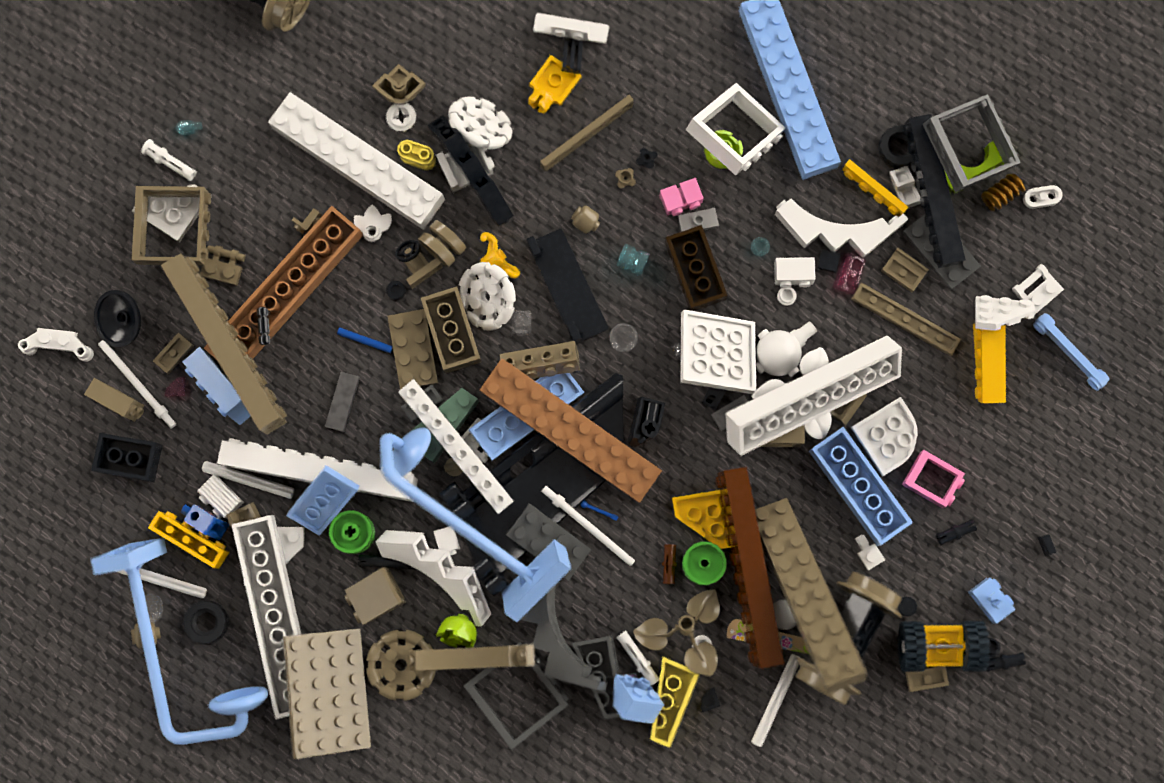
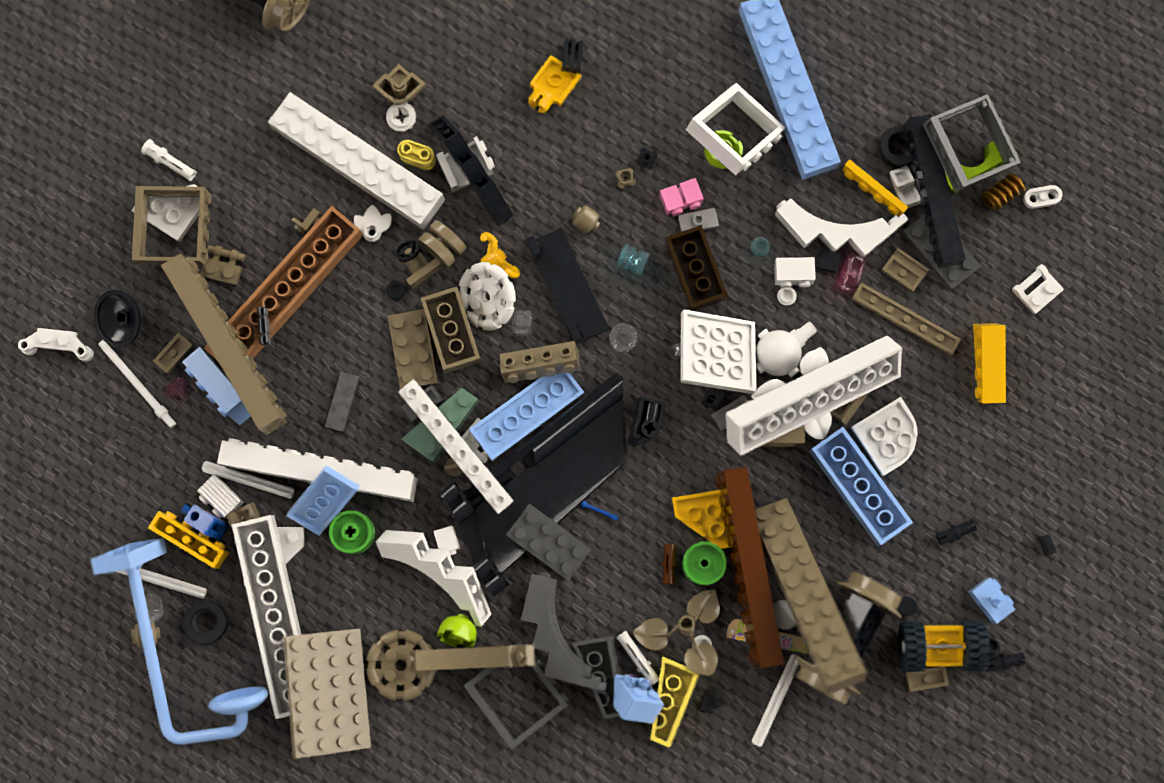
(114, 400): dark tan window -> none
(127, 457): black brick -> none
(187, 127): clear light blue cylinder -> none
(365, 340): blue bar -> none
(374, 596): dark tan slope -> none
(379, 561): black pin -> none
(465, 116): white plate -> none
(531, 581): light blue piece -> none
(559, 501): white bar -> none
(570, 430): medium nougat brick -> none
(571, 28): white bracket -> none
(588, 132): dark tan tile -> none
(870, 554): white plate -> none
(915, 470): bright pink window -> none
(994, 312): white plate -> none
(1096, 378): light blue piece -> none

